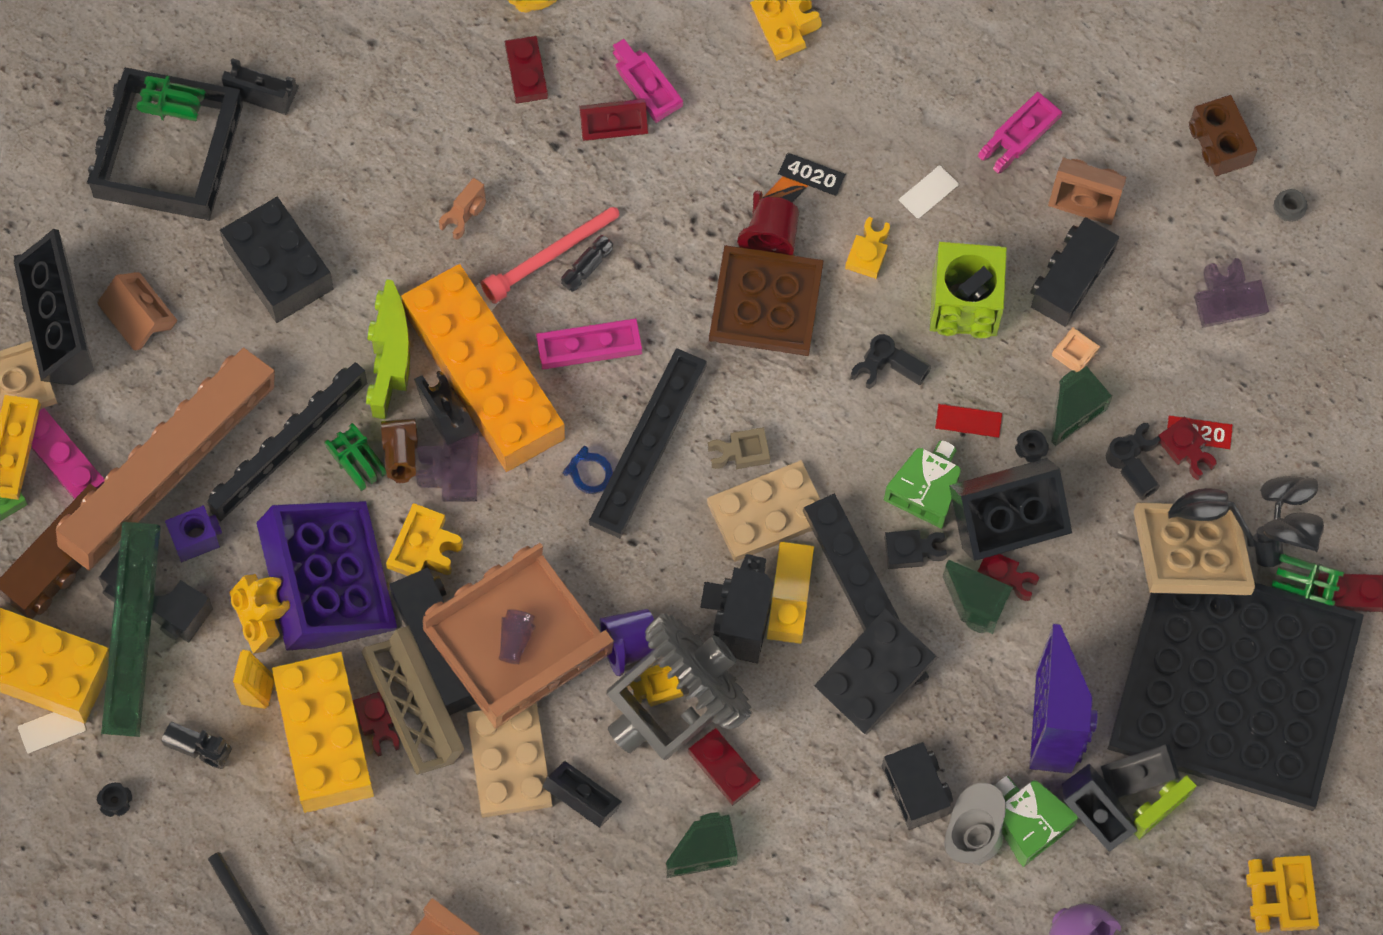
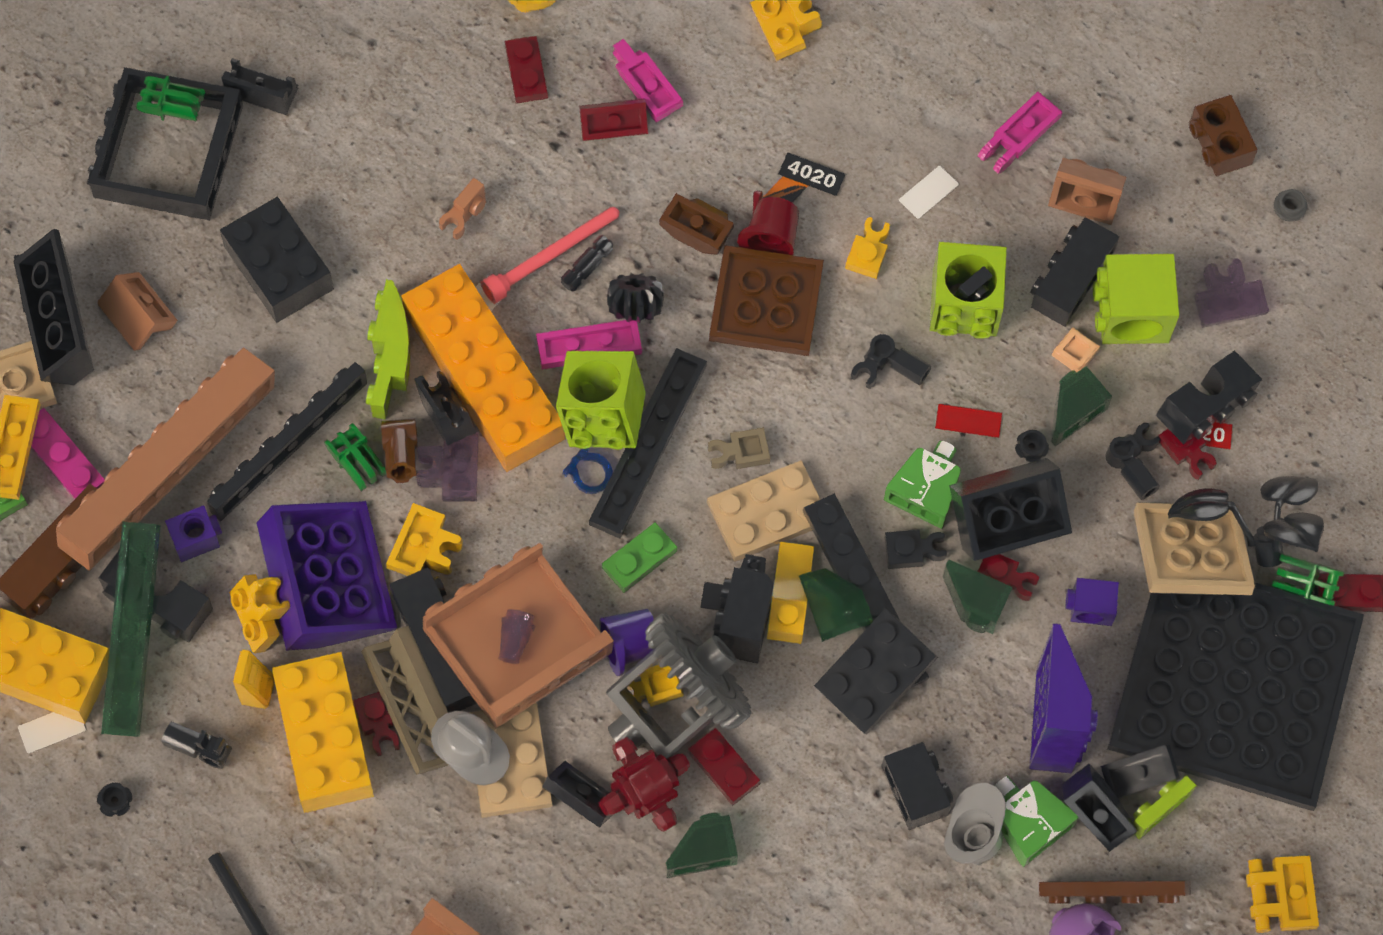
(470, 747): none -> light grey piece
(601, 399): none -> lime brick
(635, 297): none -> black gear
(639, 557): none -> bright green plate
(644, 784): none -> dark red piece
(696, 224): none -> reddish brown slope
(835, 604): none -> clear green slope
(1093, 601): none -> dark purple brick
(1130, 891): none -> reddish brown wing
(1136, 298): none -> lime brick
(1192, 413): none -> black arch

